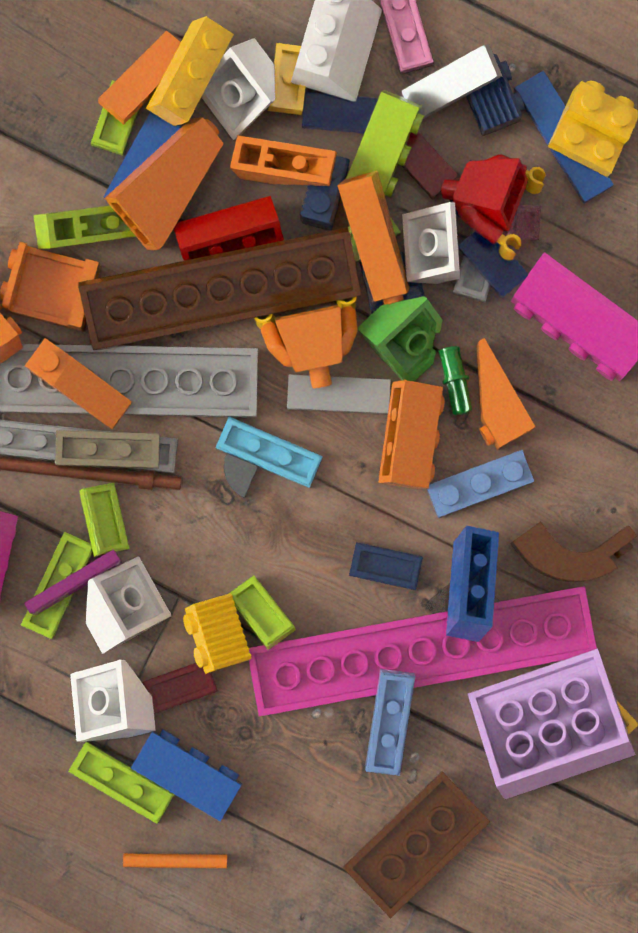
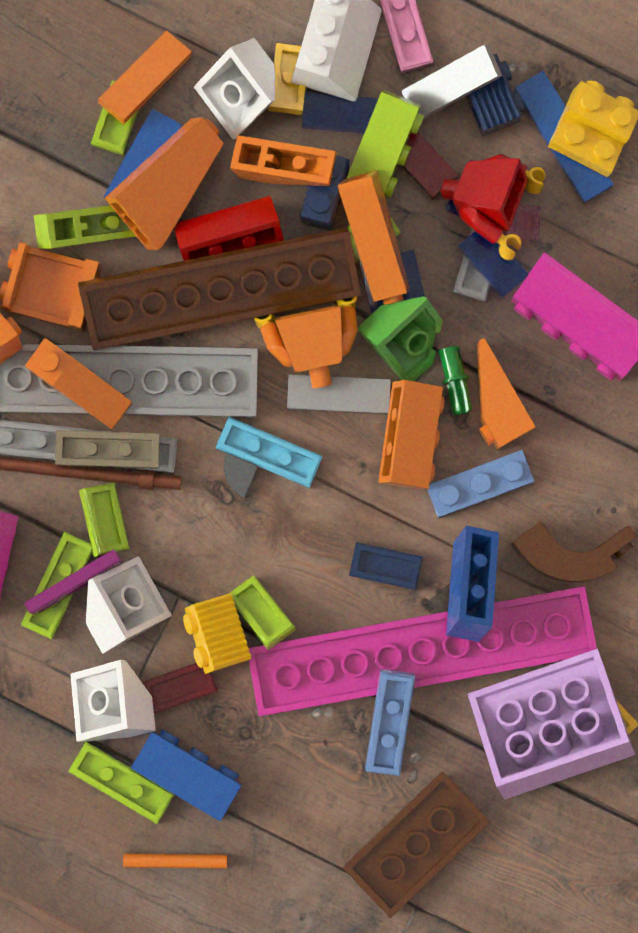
(190, 71): yellow brick -> none
(431, 244): white slope -> none

